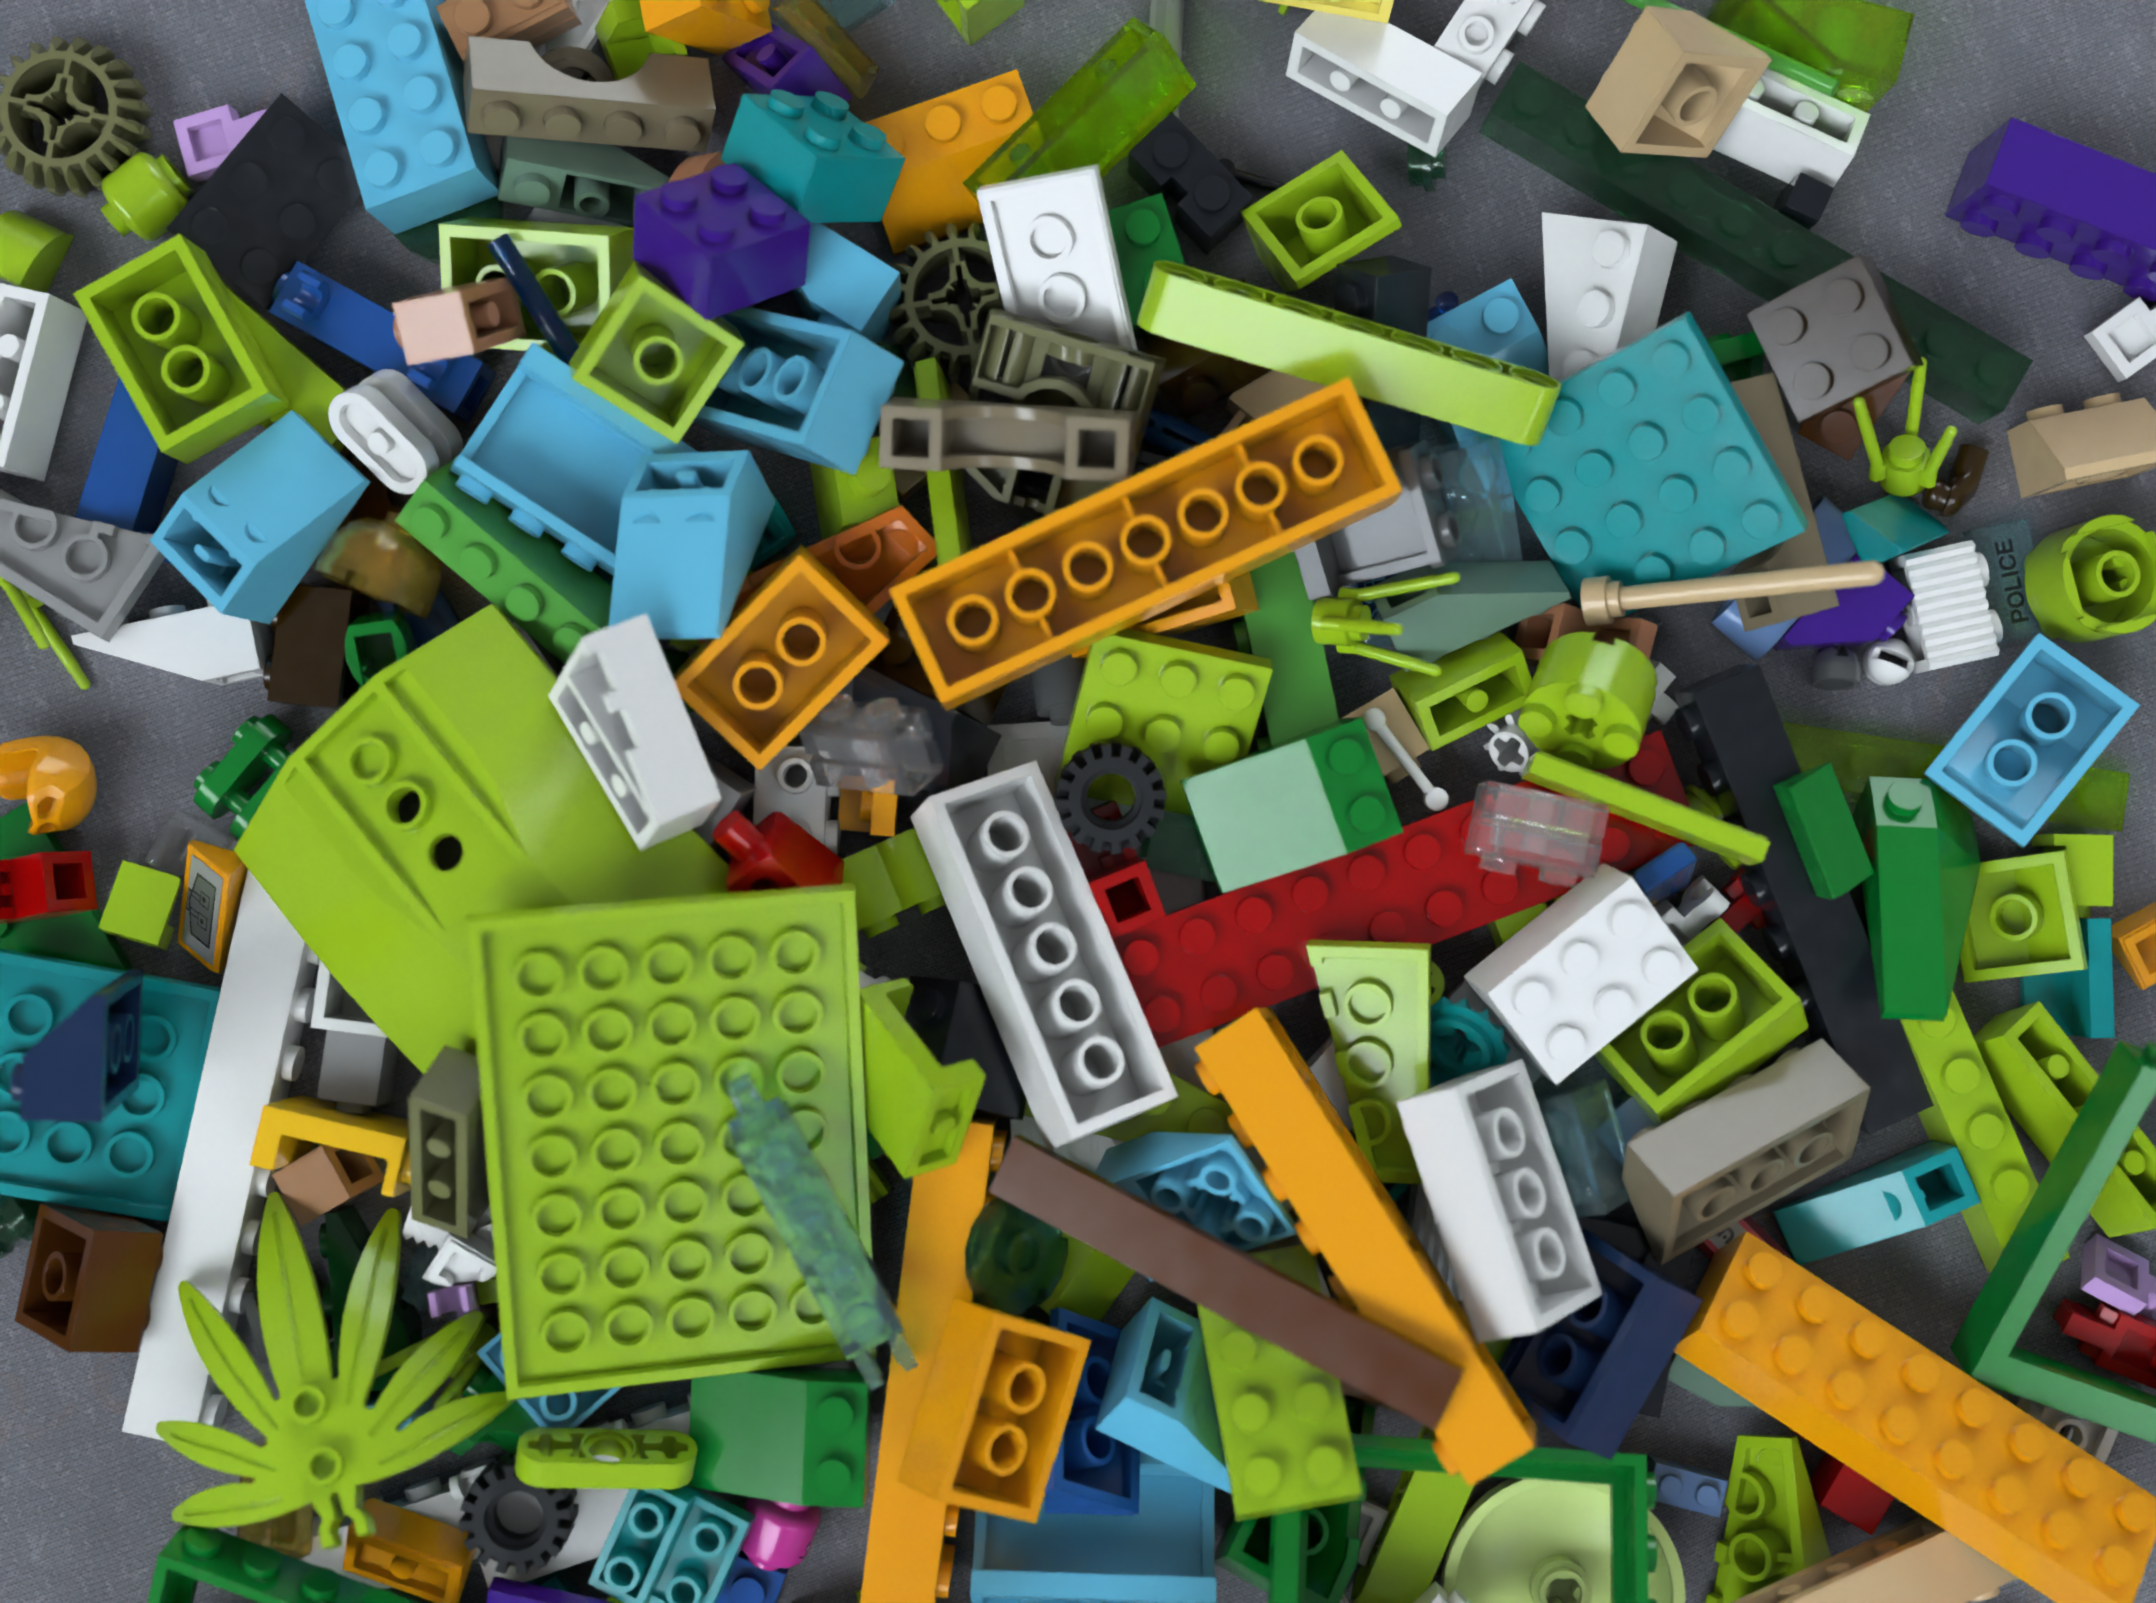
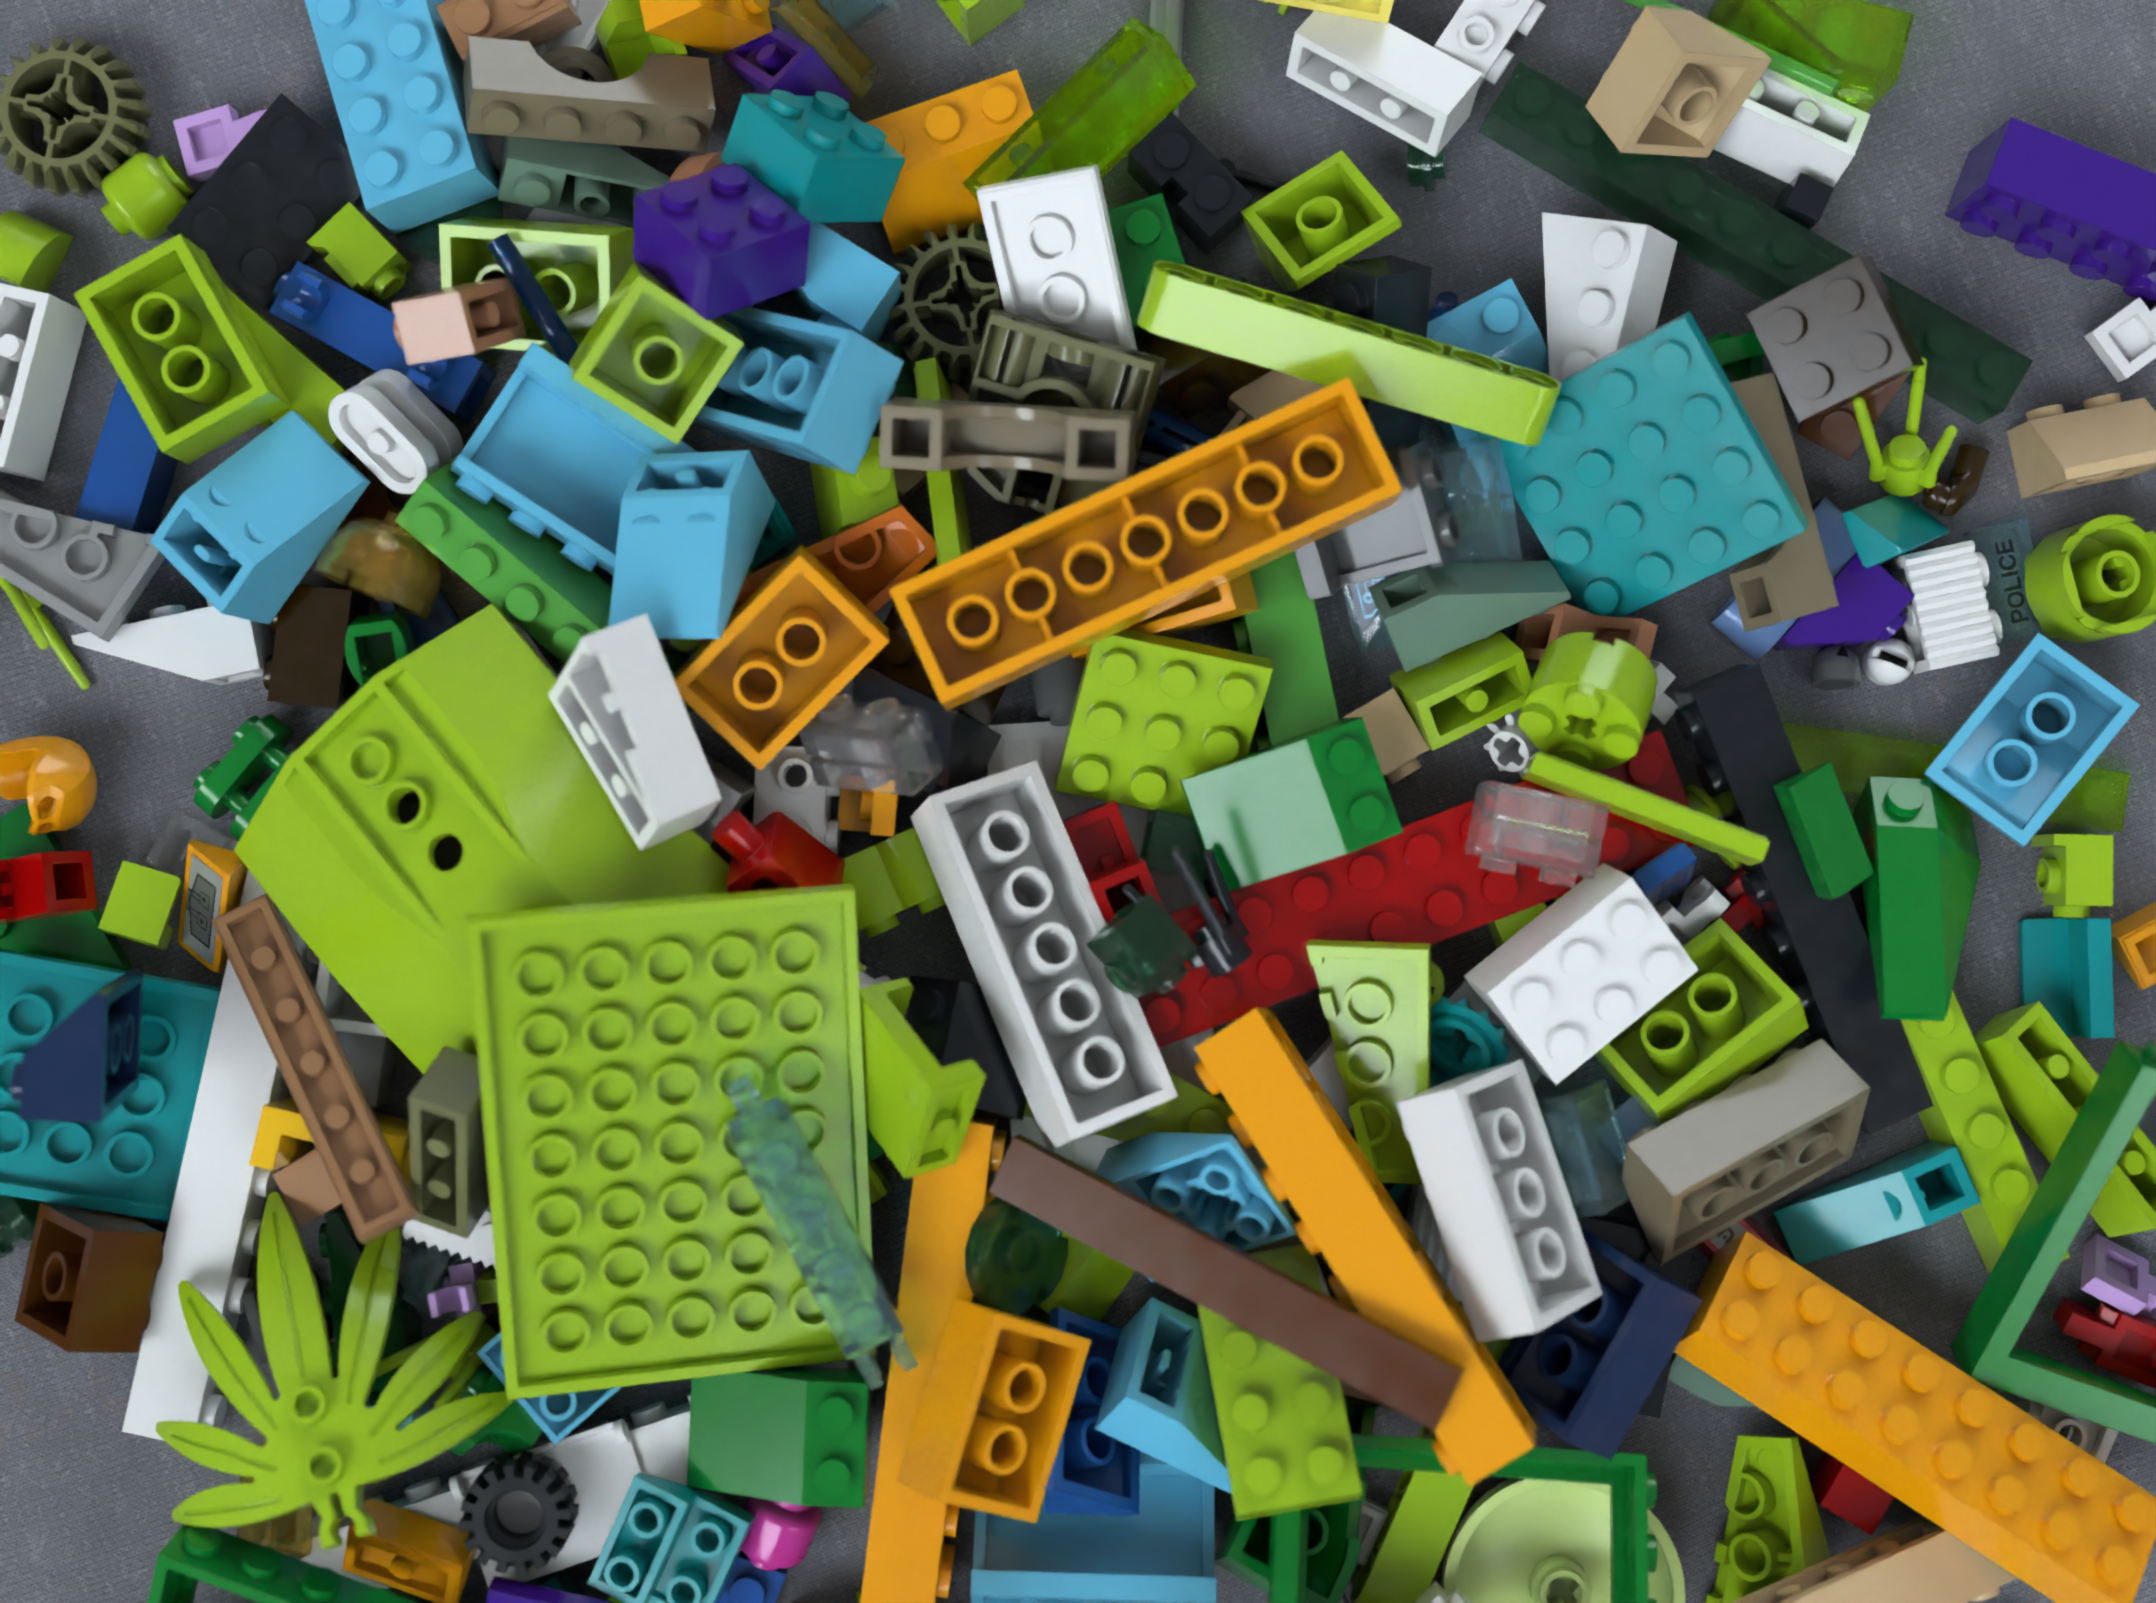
(316, 1069): none -> medium nougat tile
(361, 254): none -> lime window
(462, 1261): white tile -> none
(565, 1458): lime beam -> none
(1120, 832): black tyre -> none
(1142, 948): none -> clear green brick
(1222, 935): none -> black plant
(1346, 622): lime plant -> none
(1434, 797): white hinge -> none
(1608, 599): tan piece -> none
(1688, 1486): medium blue piece -> none
(2023, 919): lime slope -> none

